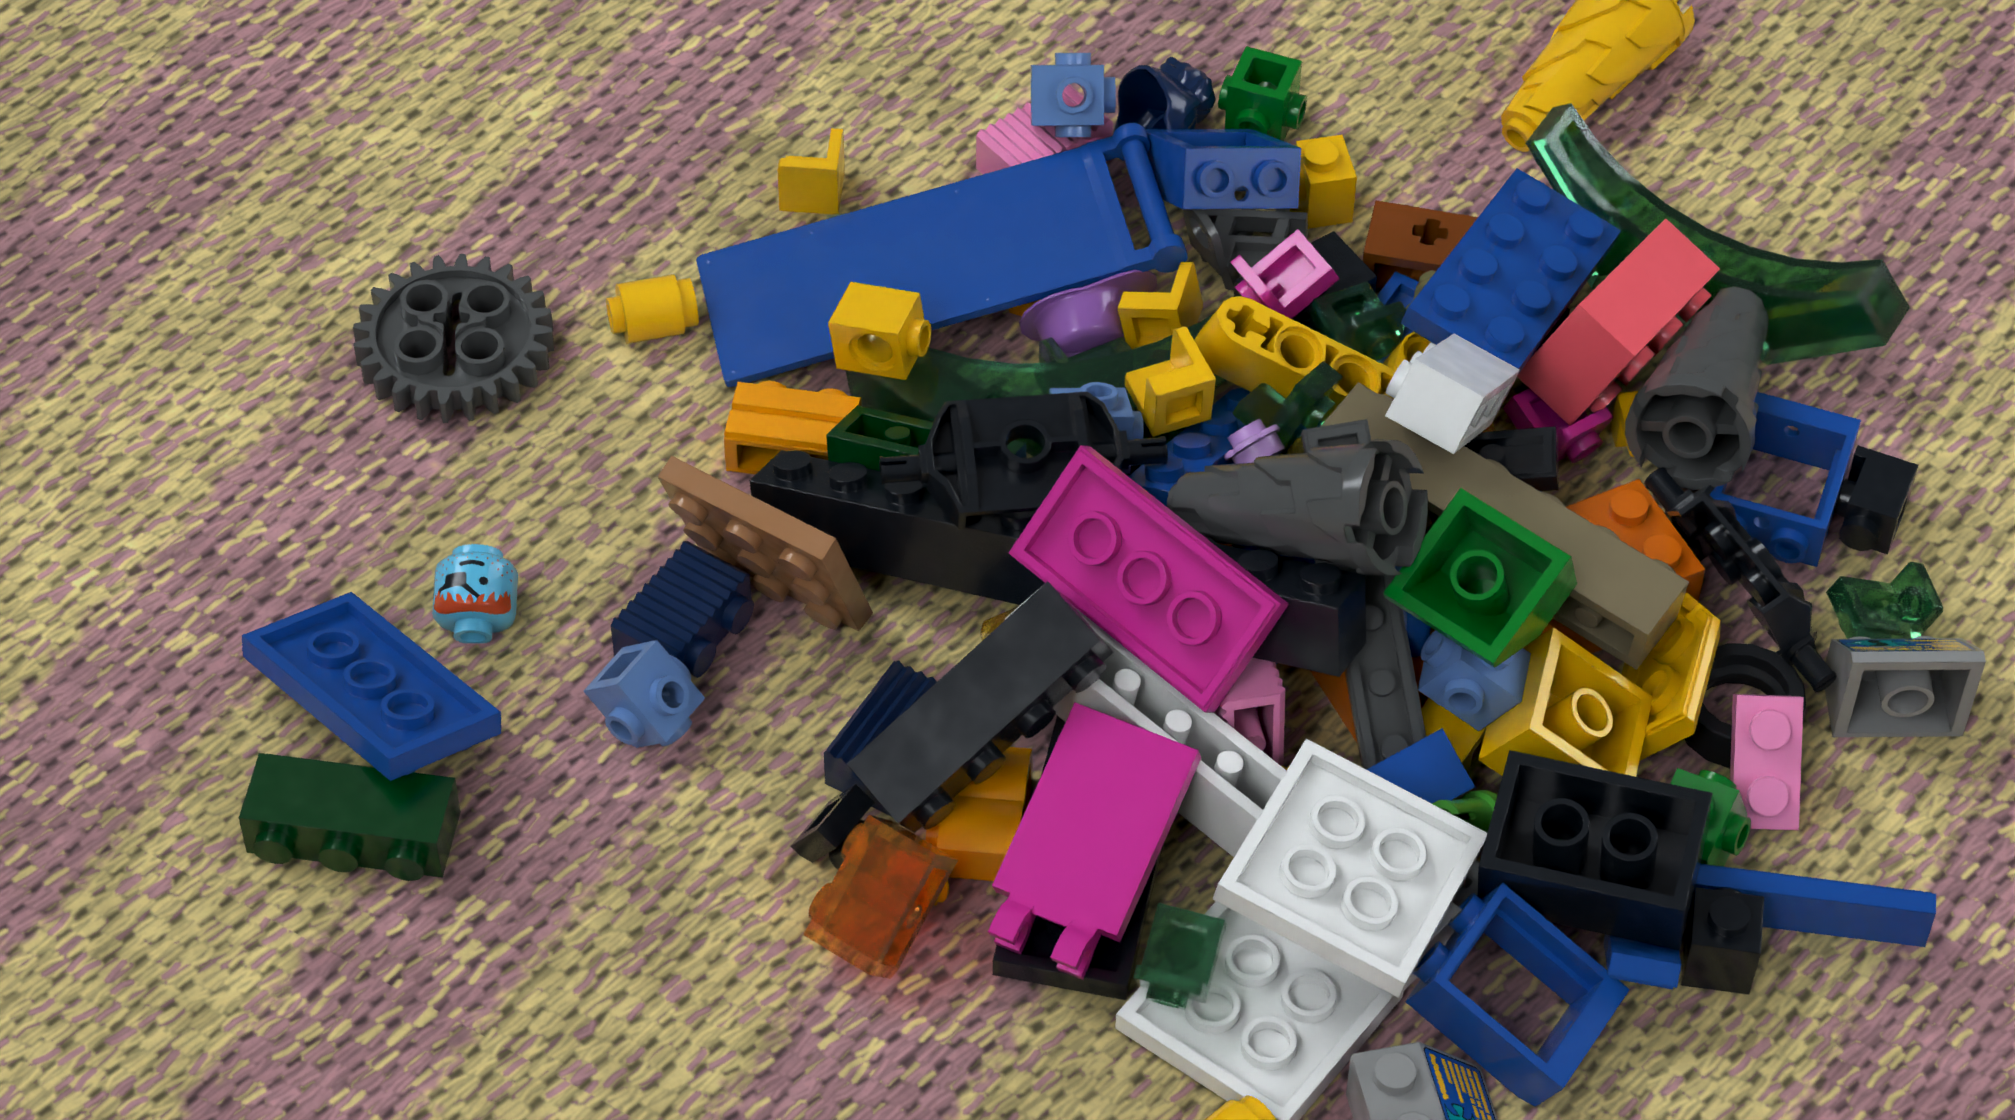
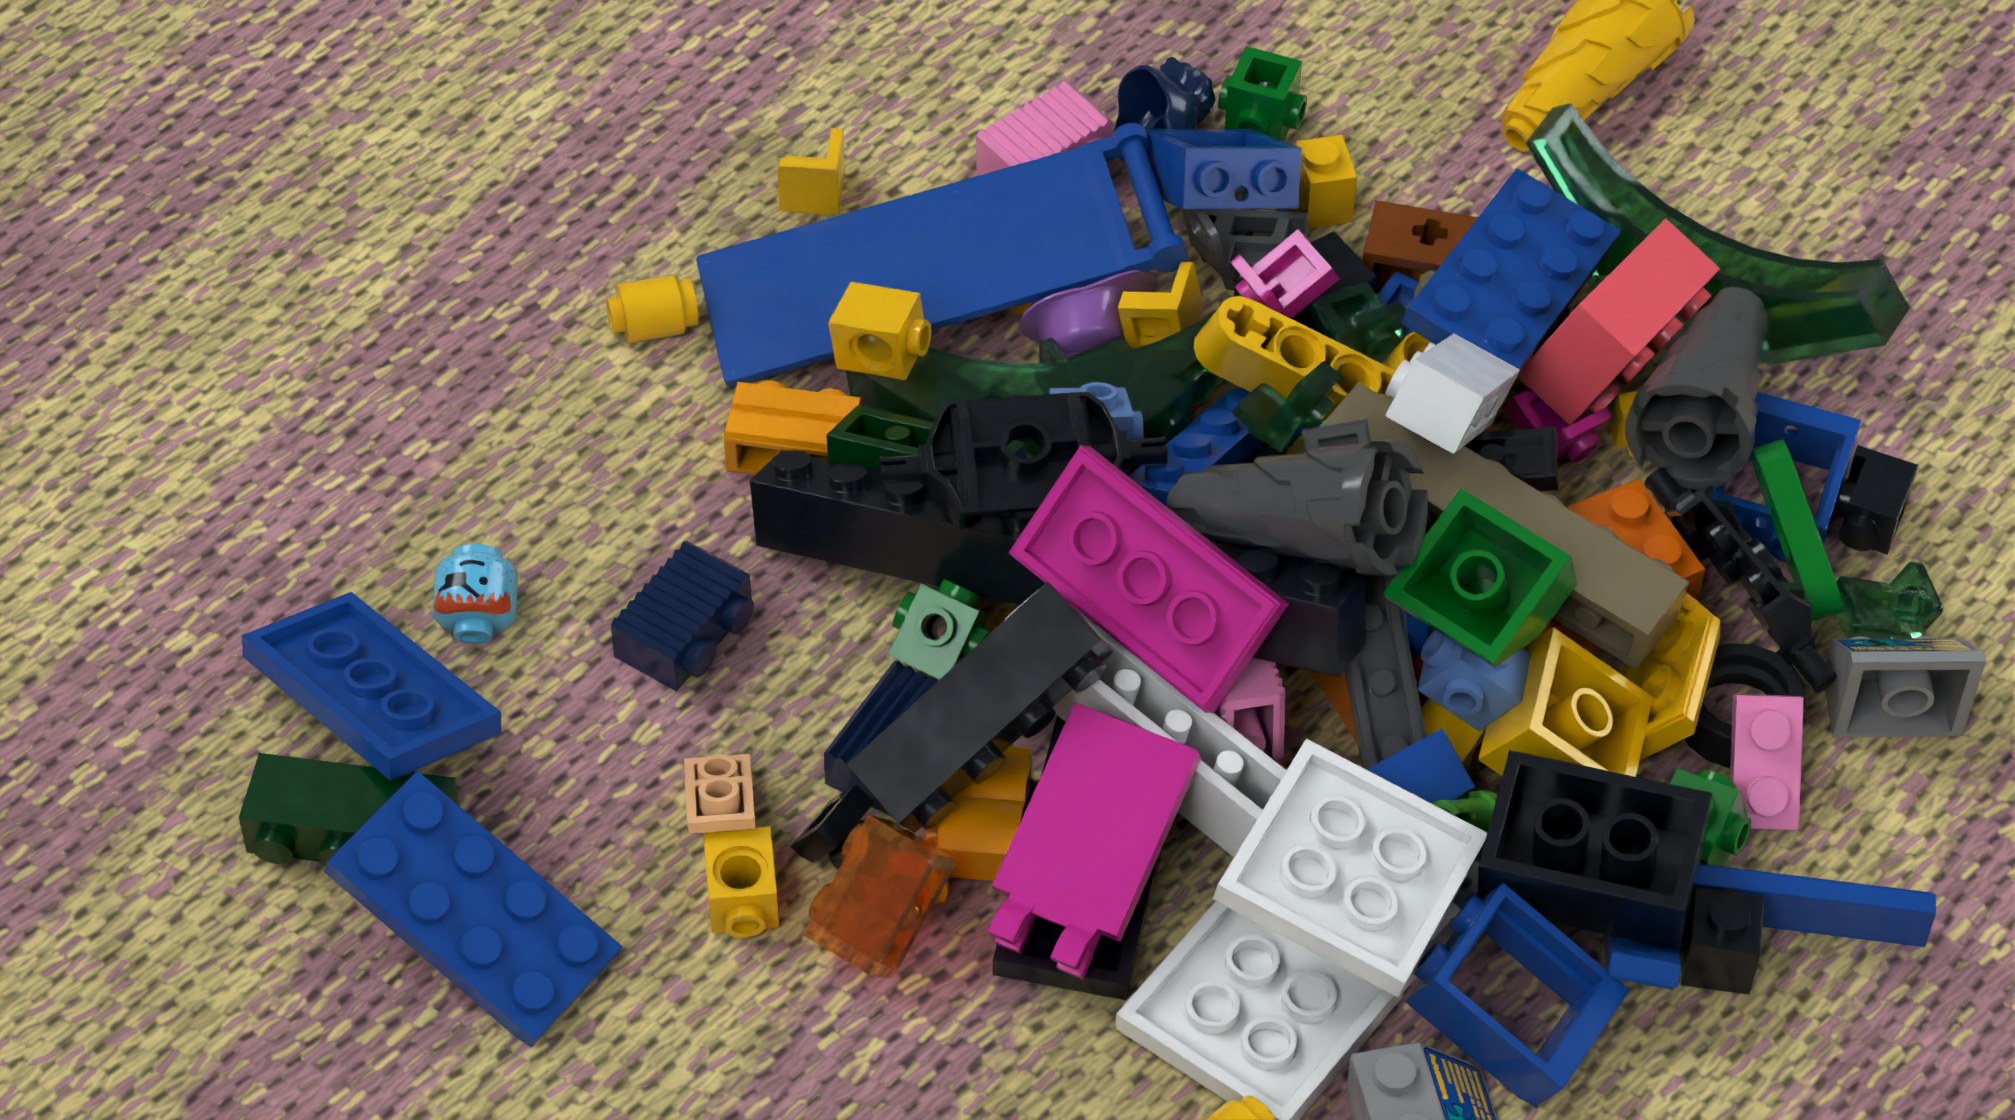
(472, 909): none -> blue plate
(497, 344): dark grey gear -> none
(645, 695): medium blue brick -> none
(719, 793): none -> light nougat slope
(738, 860): none -> yellow brick
(768, 545): medium nougat plate -> none
(918, 622): none -> brick
(1047, 91): medium blue brick -> none
(1175, 390): yellow panel -> none
(1180, 956): clear green bracket -> none
(1254, 441): lavender plate -> none
(1796, 528): none -> green beam

